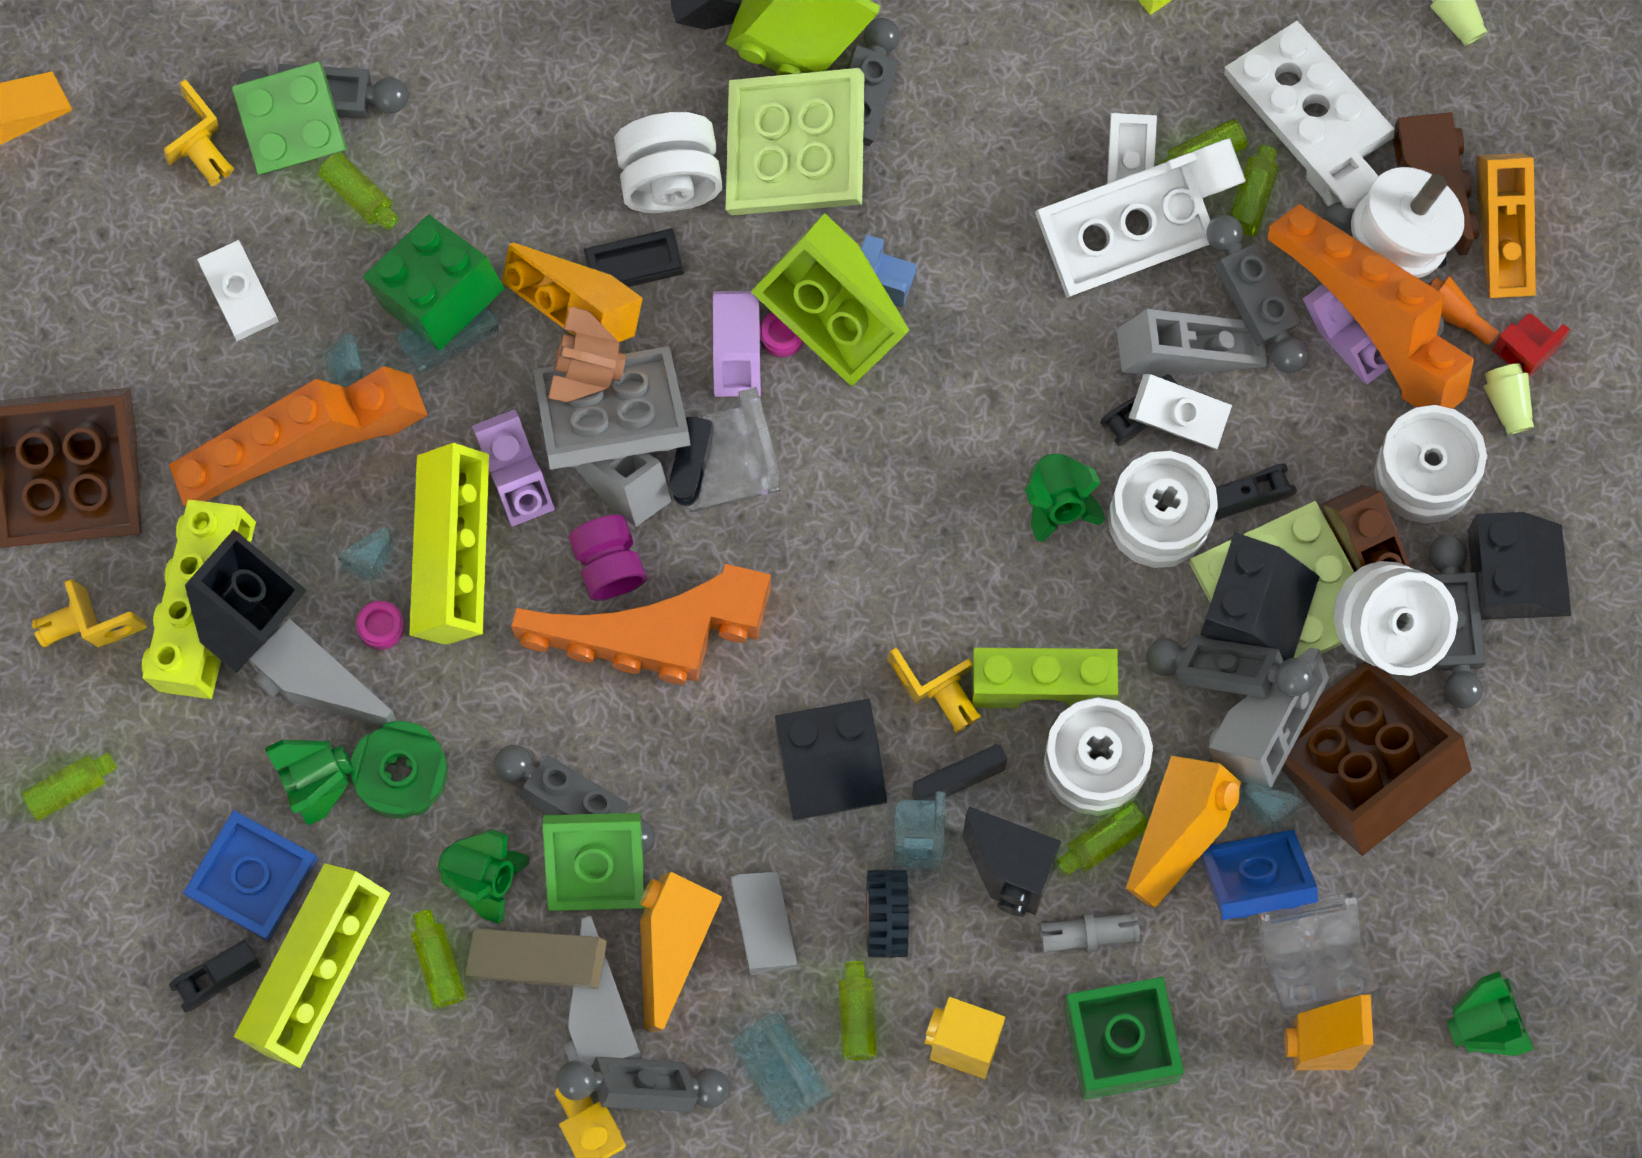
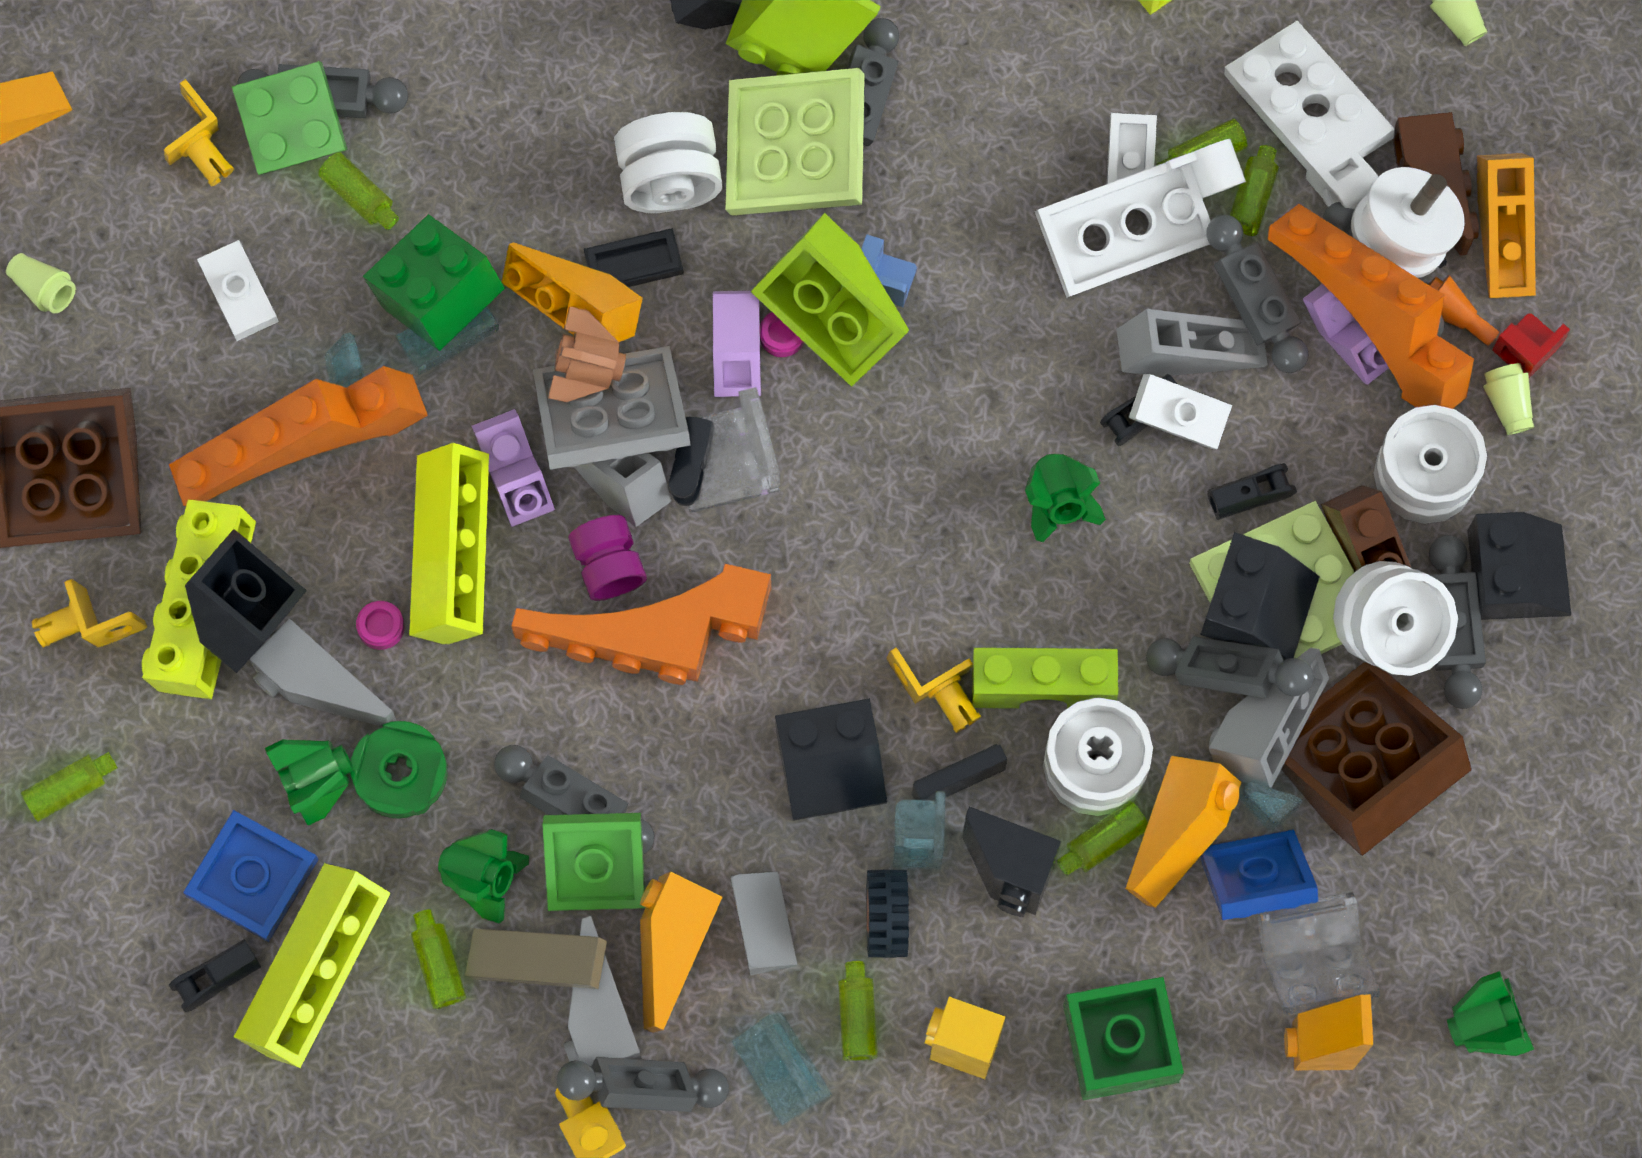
(41, 283): none -> yellowish green cone
(368, 555): clear light blue slope -> none
(1089, 932): light grey pin -> none
(1168, 483): white wheel -> none

